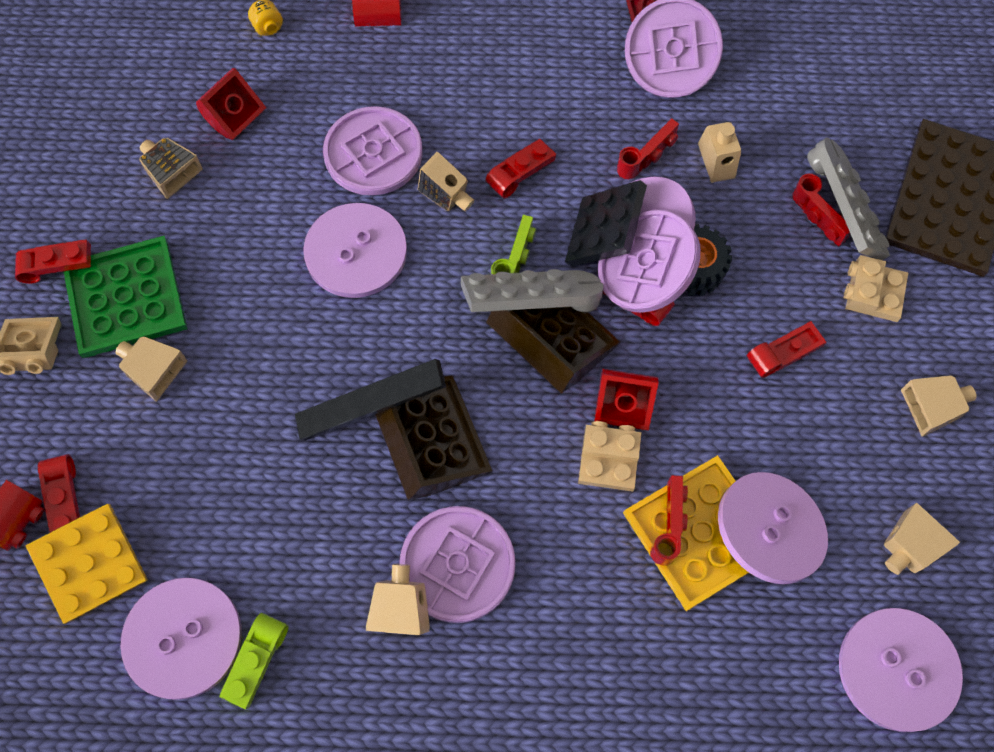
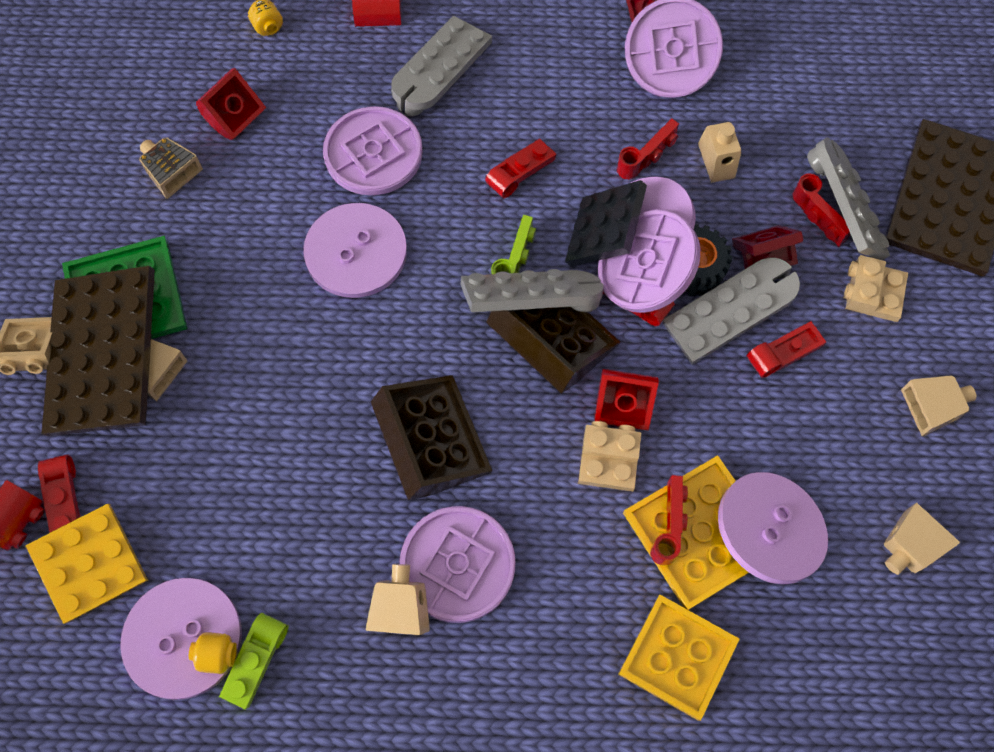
(51, 259): red plate -> none
(99, 352): none -> dark brown plate
(213, 653): none -> yellow head
(370, 399): black tile -> none
(438, 65): none -> light grey plate
(444, 184): tan torso -> none
(679, 657): none -> yellow plate
(732, 308): none -> light grey plate
(769, 243): none -> dark red bracket
(900, 670): lavender plate -> none

